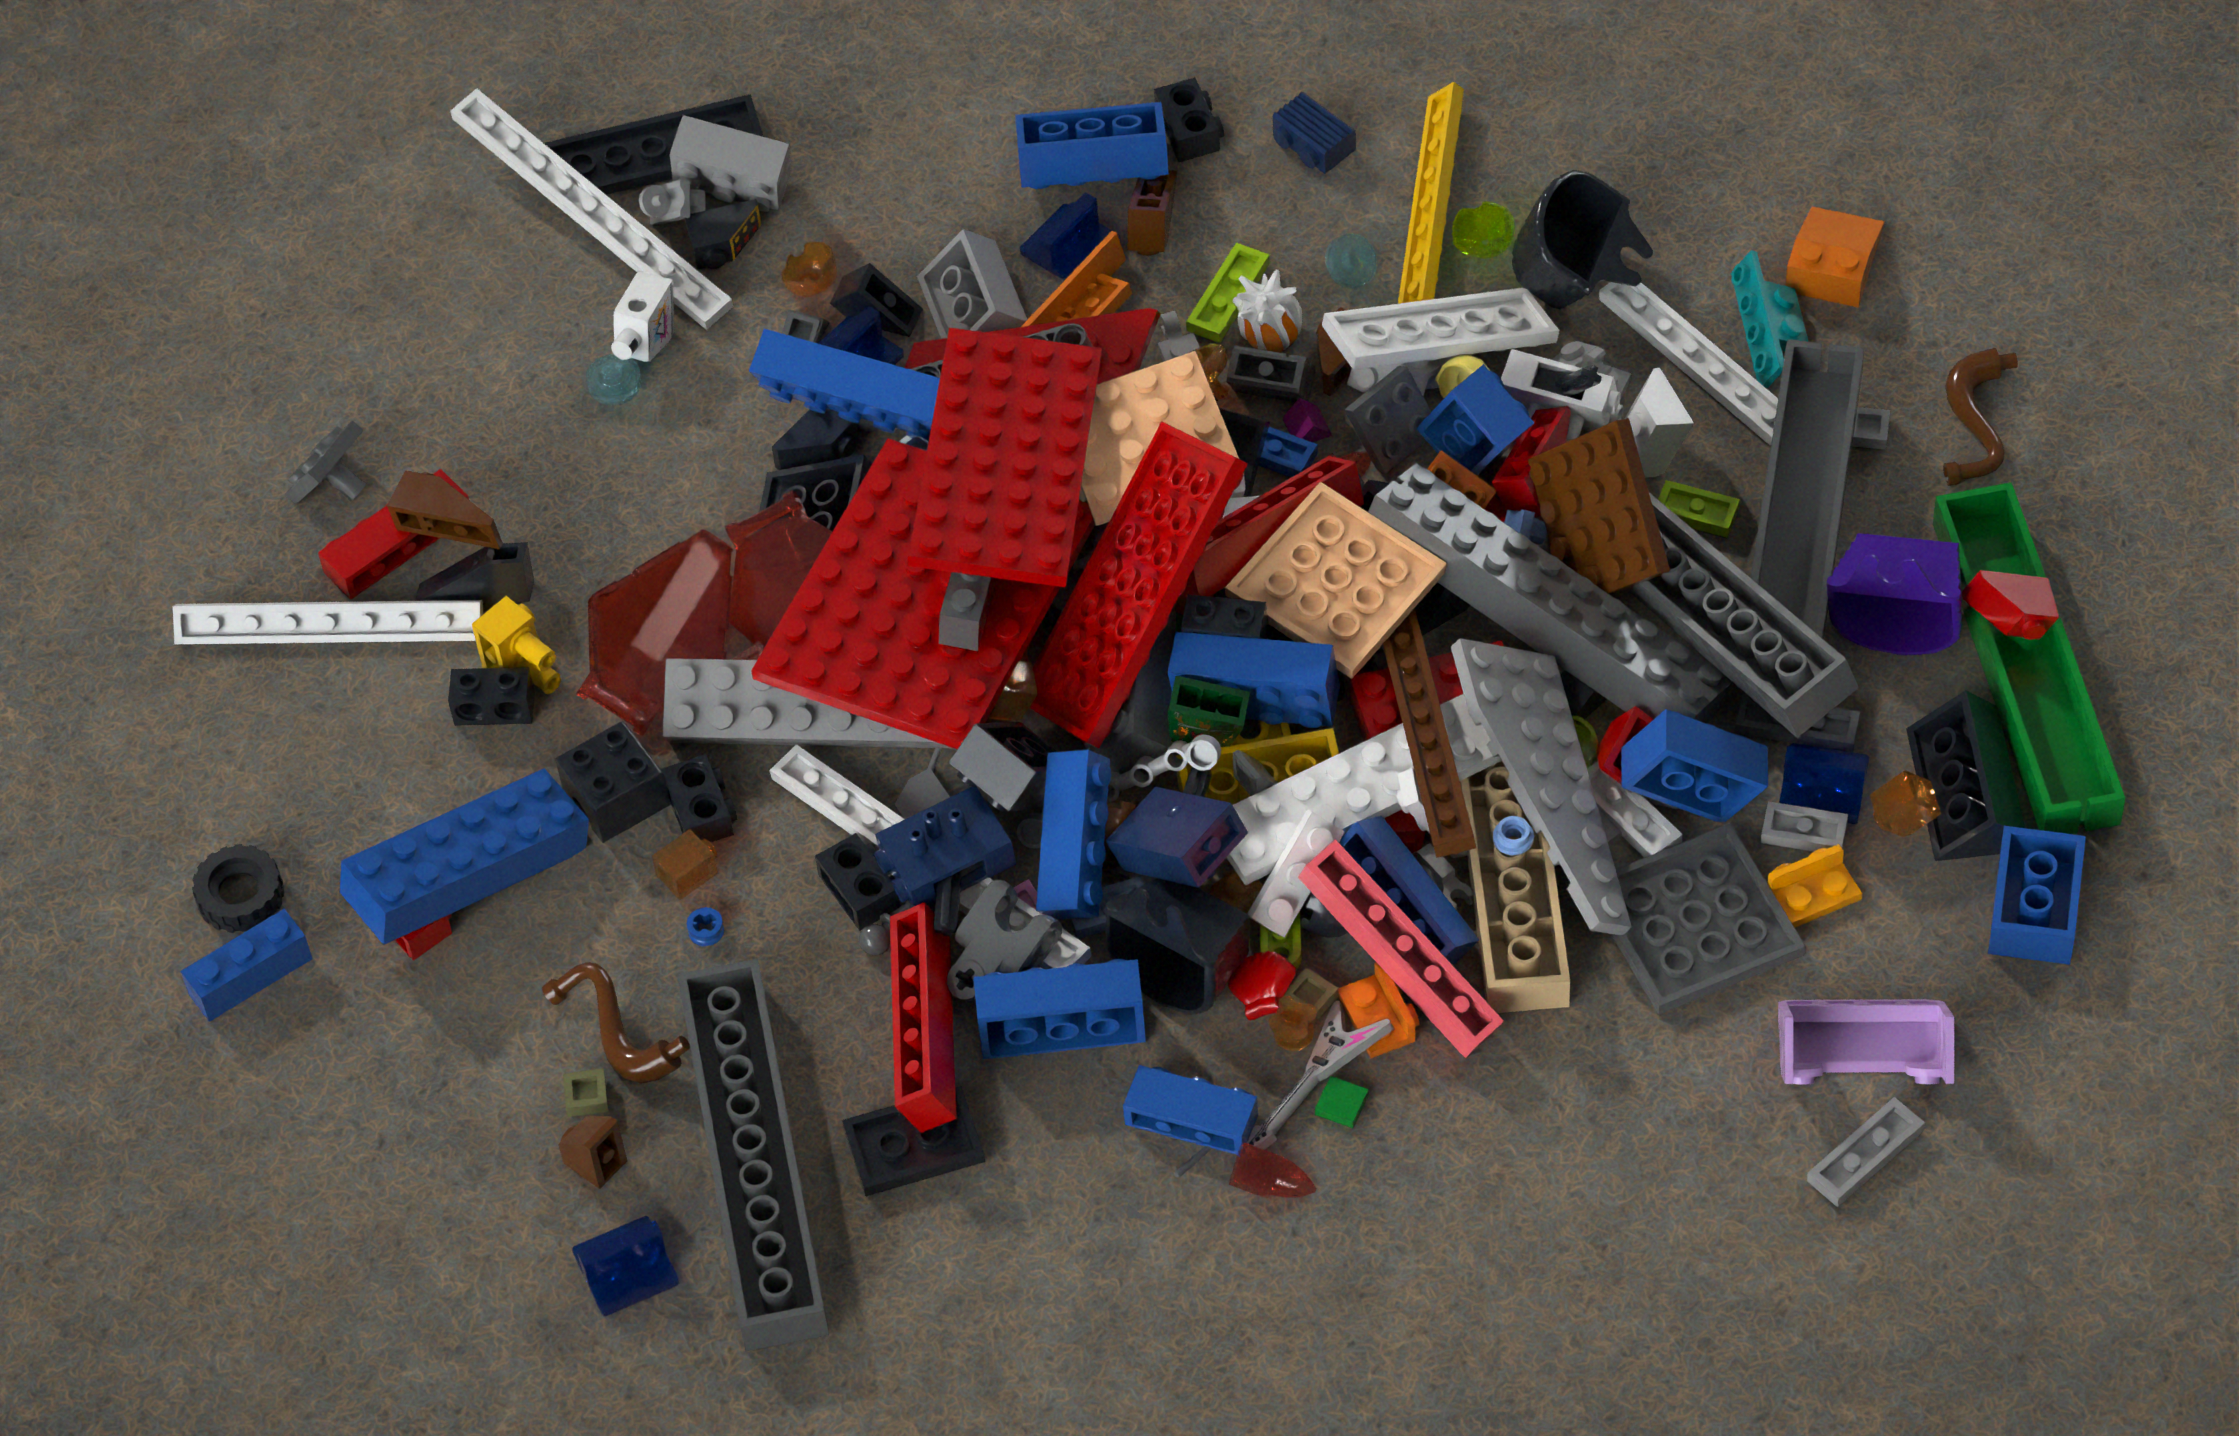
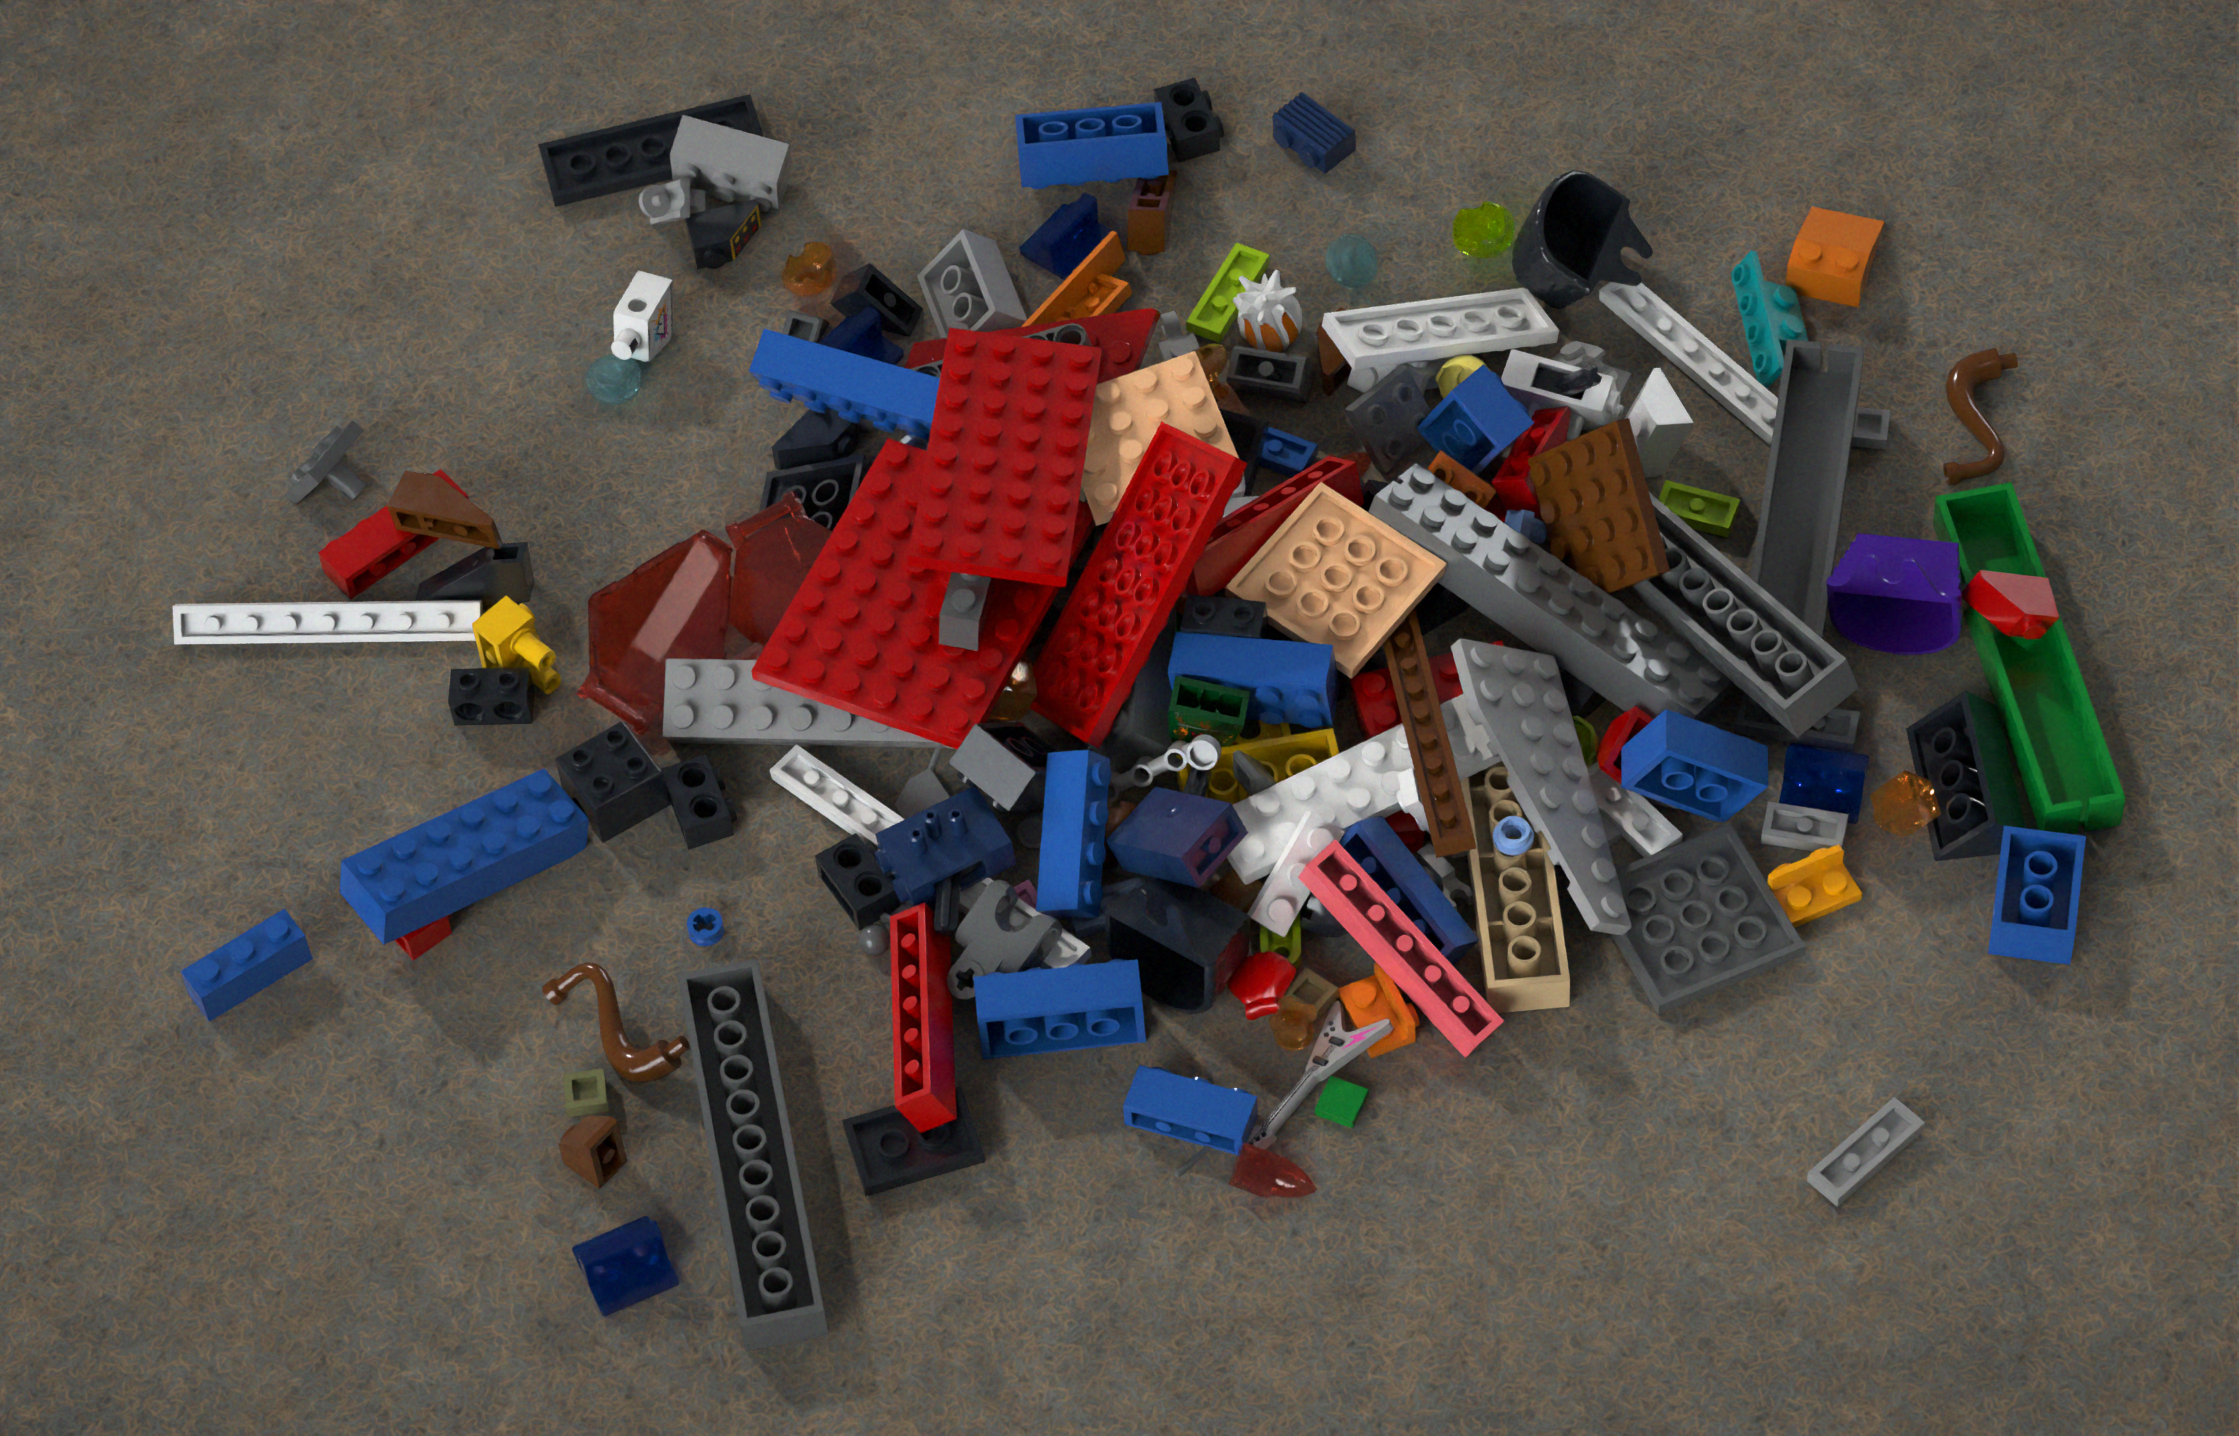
(231, 862): black tyre -> none
(589, 206): white plate -> none
(685, 864): clear orange brick -> none
(1306, 421): magenta slope -> none
(1431, 195): yellow plate -> none
(1866, 1037): lavender windscreen -> none

